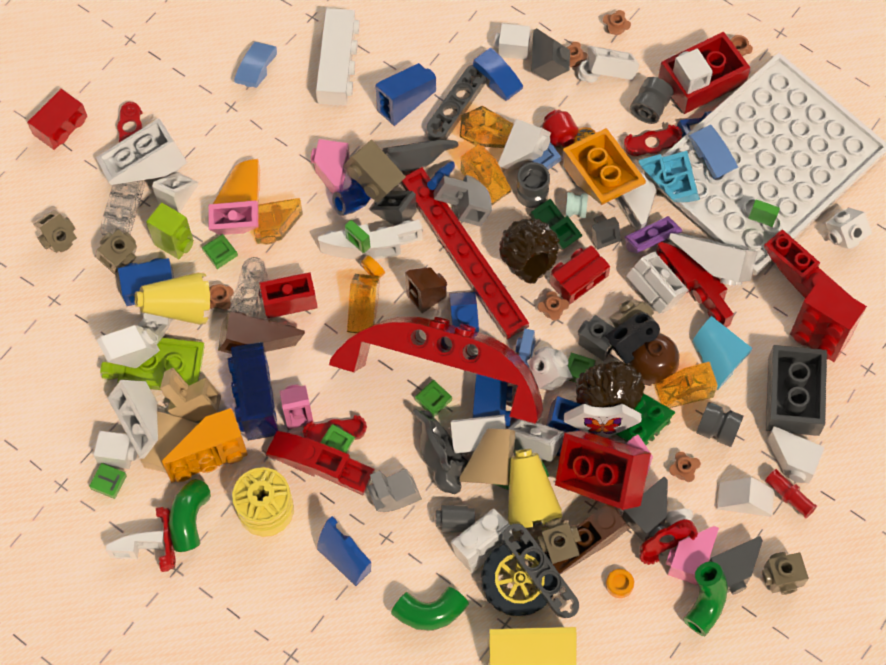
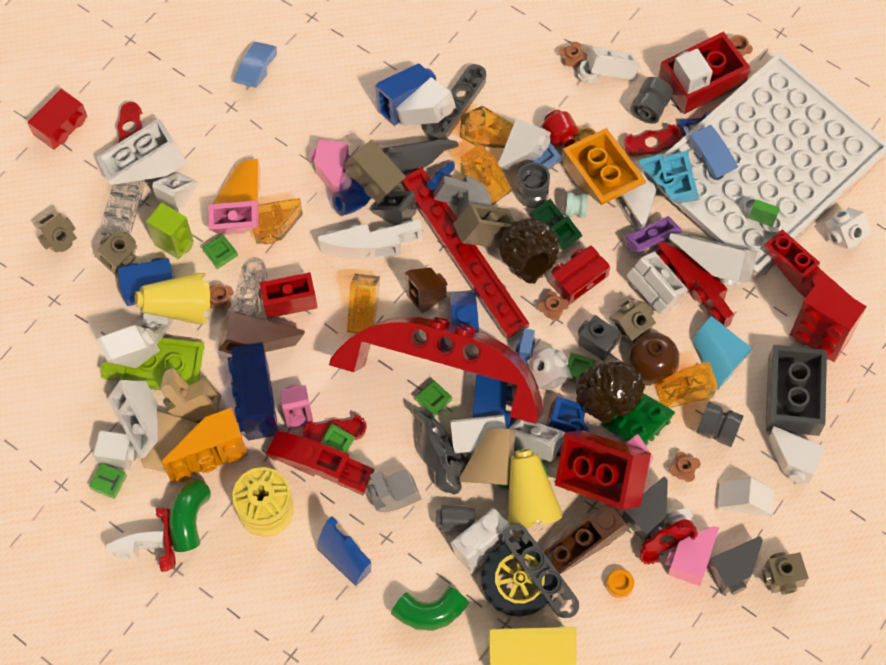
(336, 57): white brick -> none
(357, 236): bright green tile -> none
(372, 267): light orange tile -> none
(426, 105): none -> white slope
(483, 225): none -> dark tan brick
(501, 76): blue slope -> none
(513, 41): white brick -> none
(548, 56): dark grey slope -> none
(559, 550): dark tan brick -> none
(602, 421): white tile -> none
(605, 231): dark grey tile -> none
(617, 28): nougat plate -> none
(632, 335): black leg -> none
(710, 599): green cylinder -> none
(791, 493): red pin -> none

